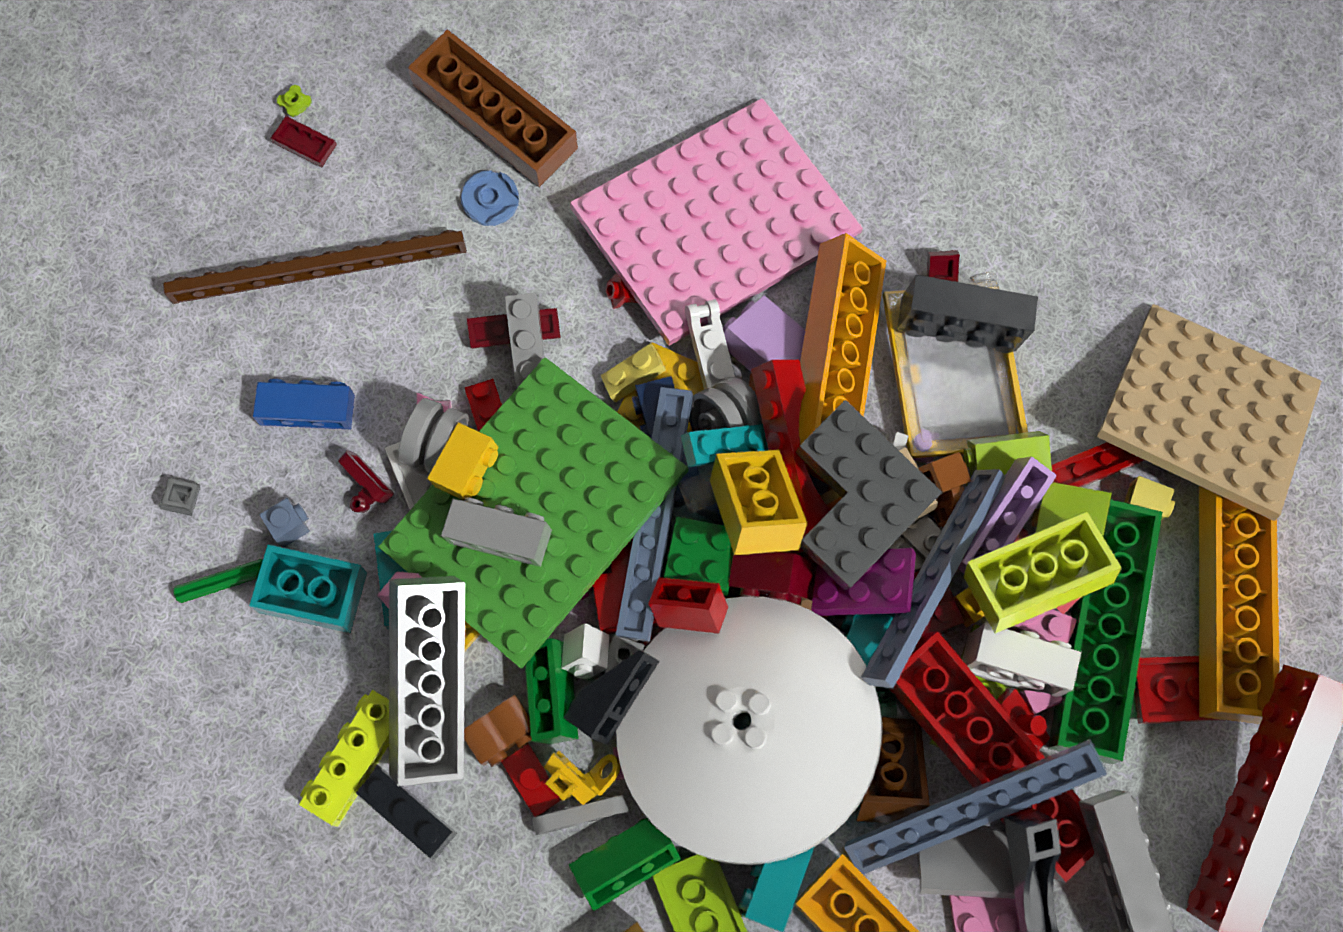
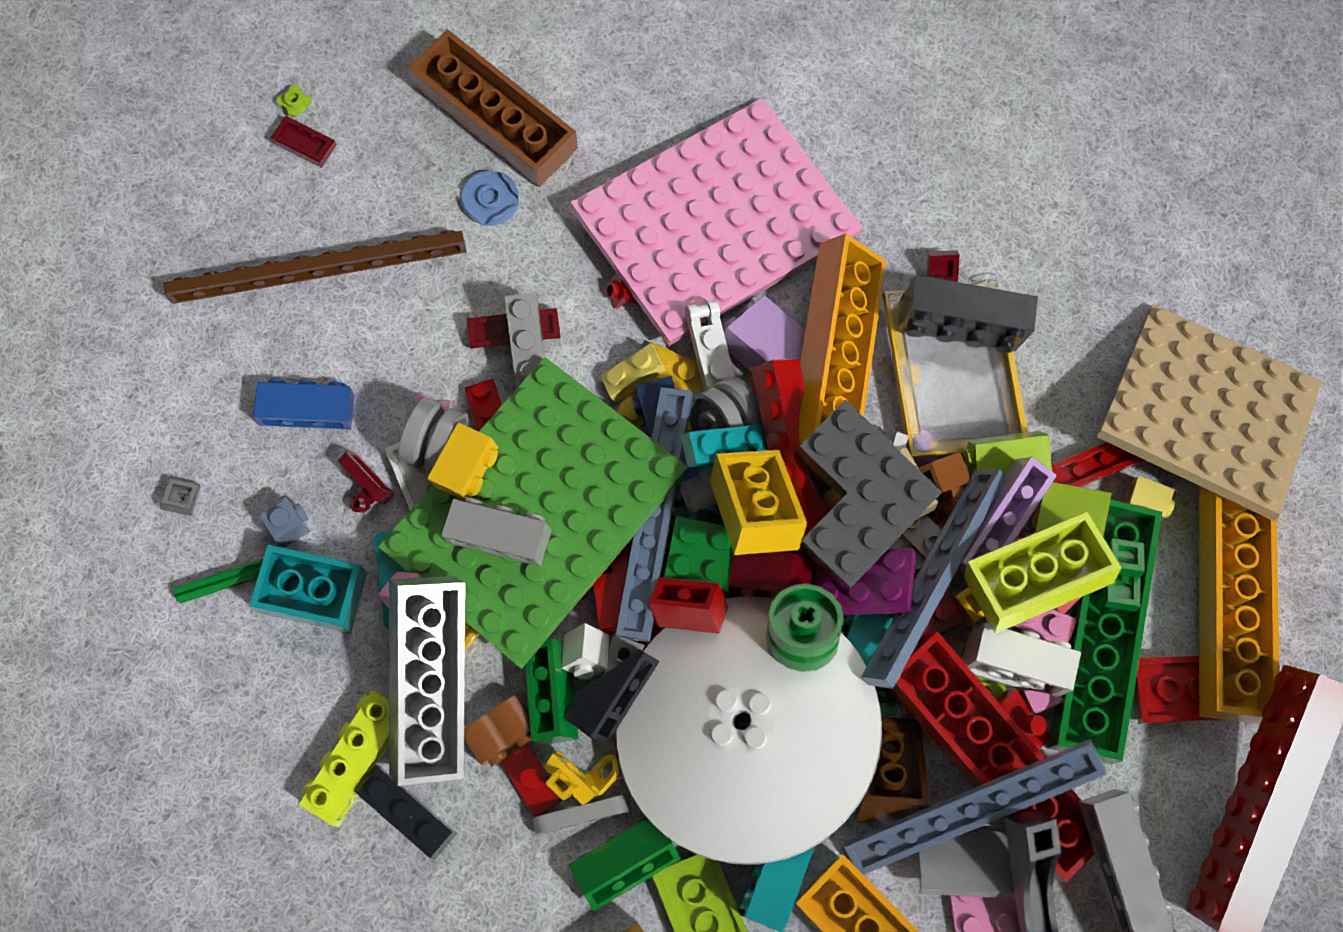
(804, 627): none -> green wheel
(1125, 590): none -> green slope

